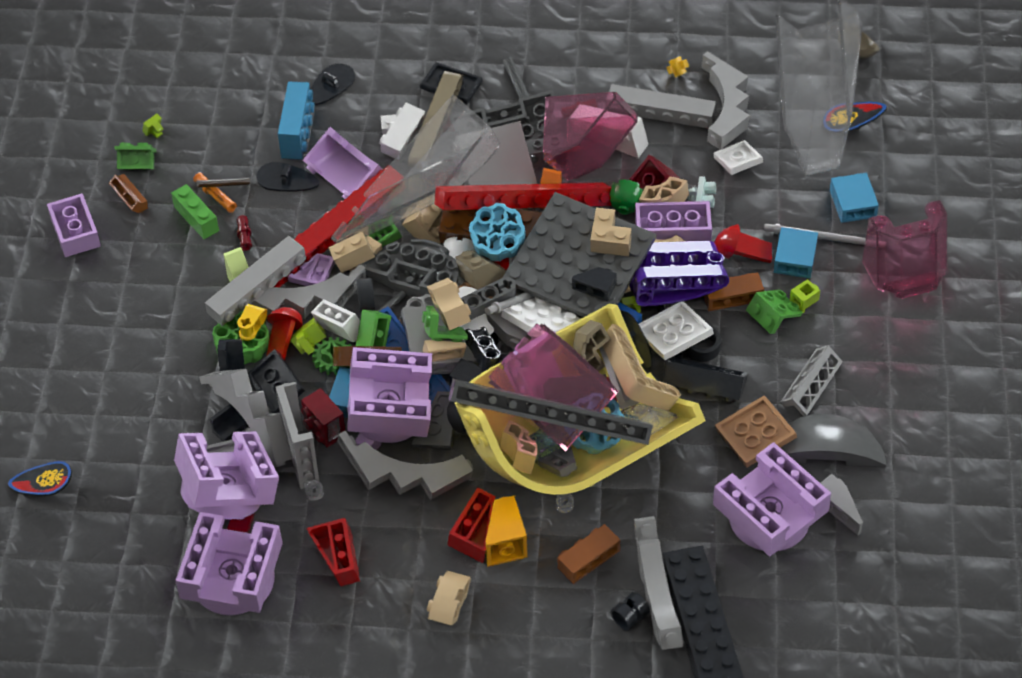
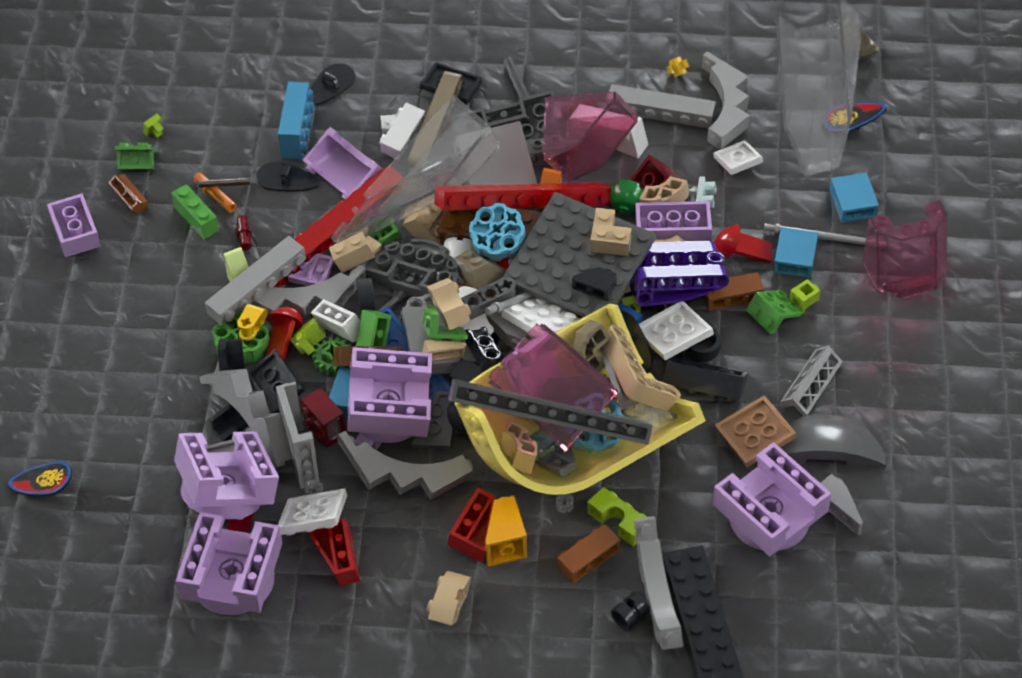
(312, 512): none -> white plate
(607, 505): none -> lime arch

